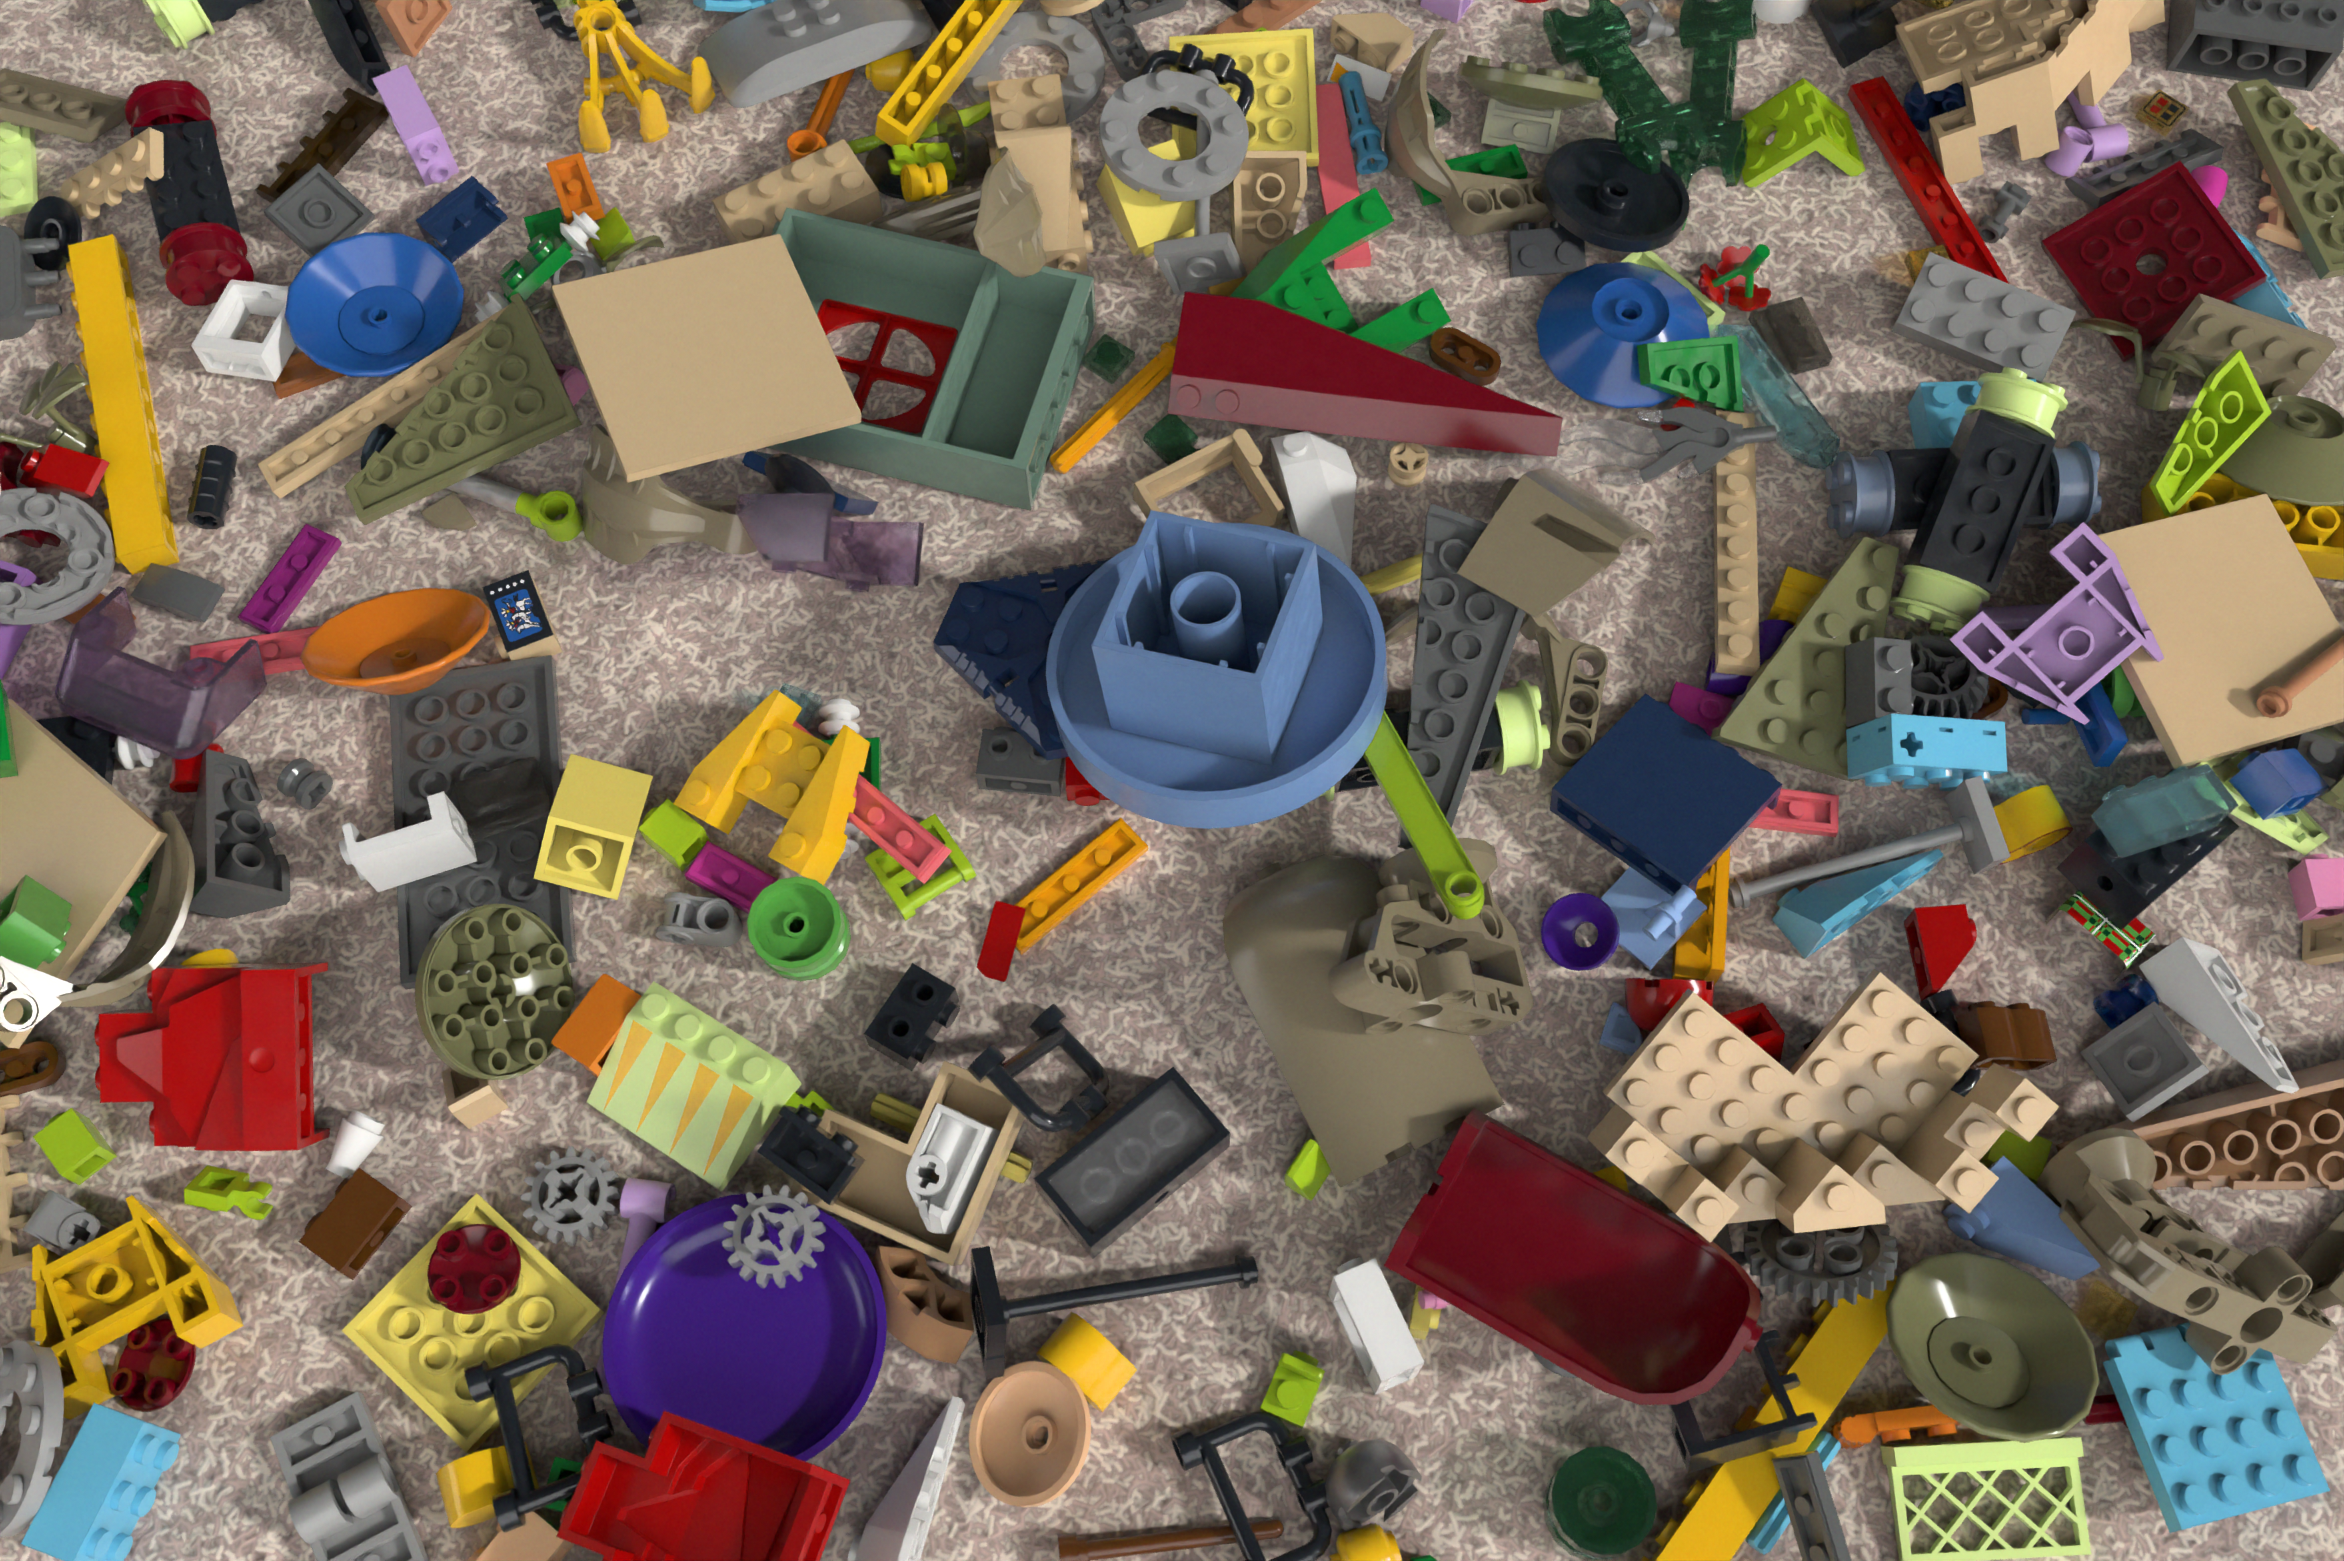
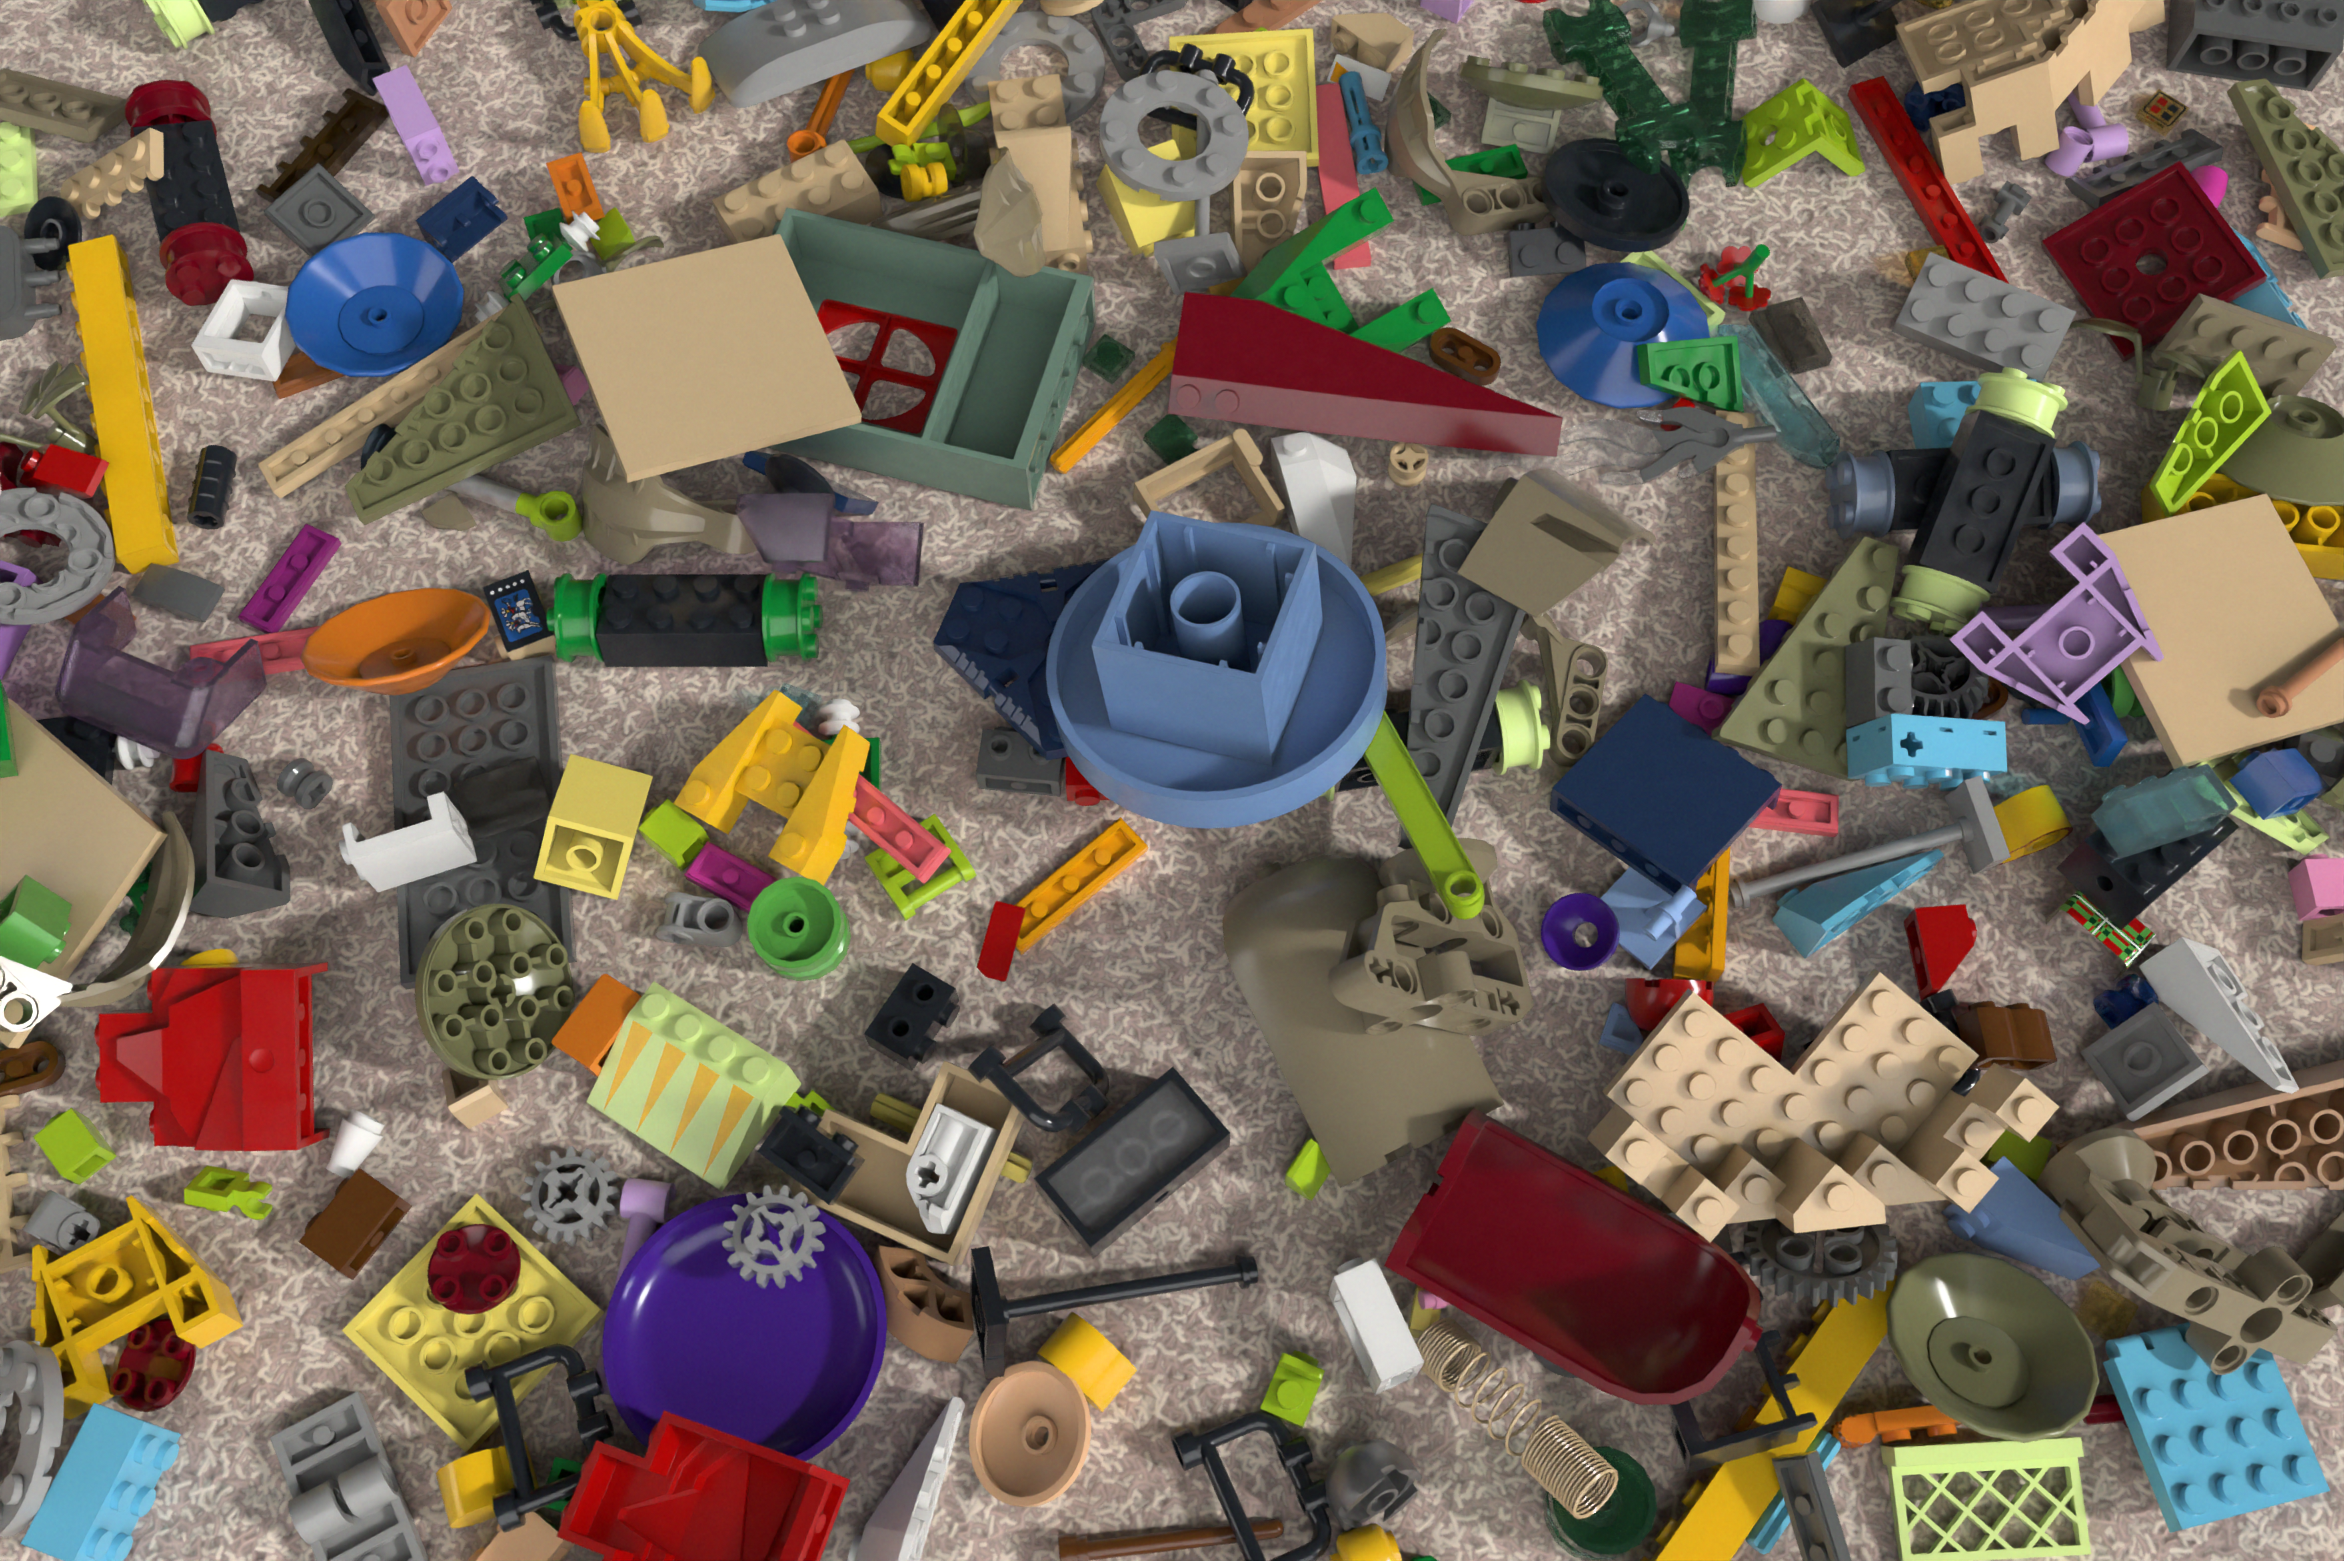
(685, 619): none -> black brick
(1553, 1451): none -> tan piece

